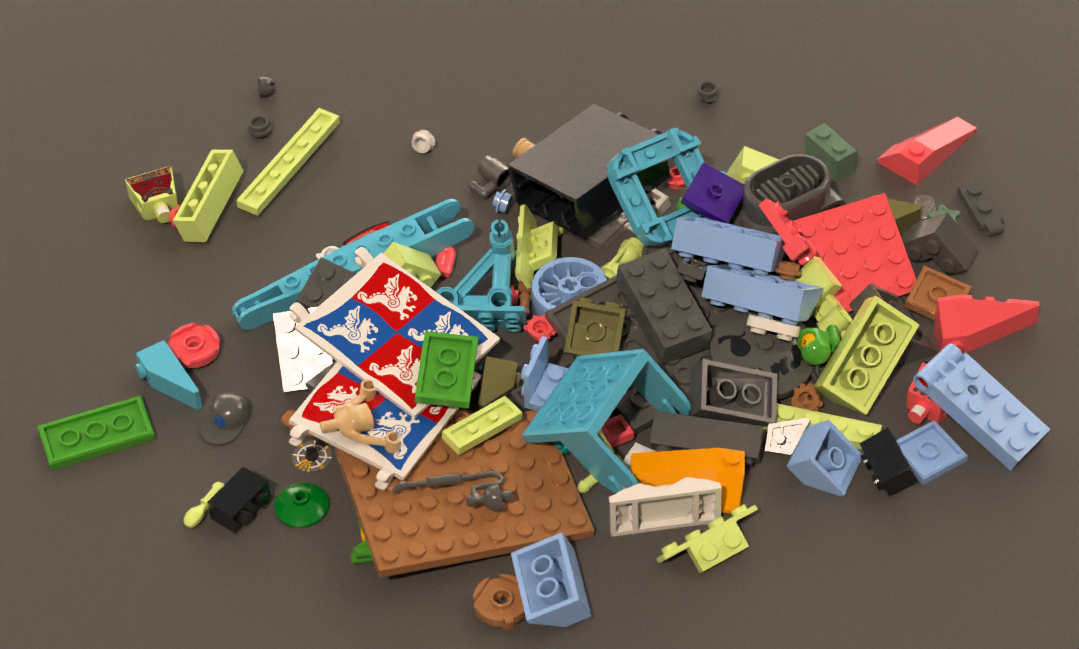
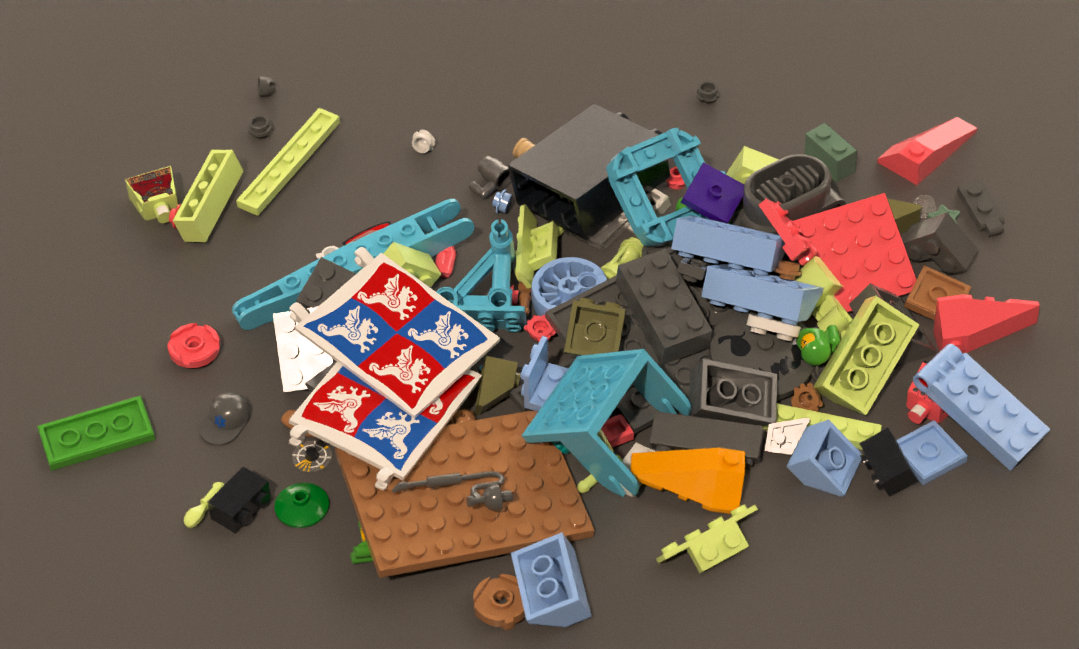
(166, 374): medium azure slope -> none
(357, 417): tan piece -> none
(446, 369): bright green plate -> none
(481, 425): yellowish green plate -> none
(665, 506): white slope -> none

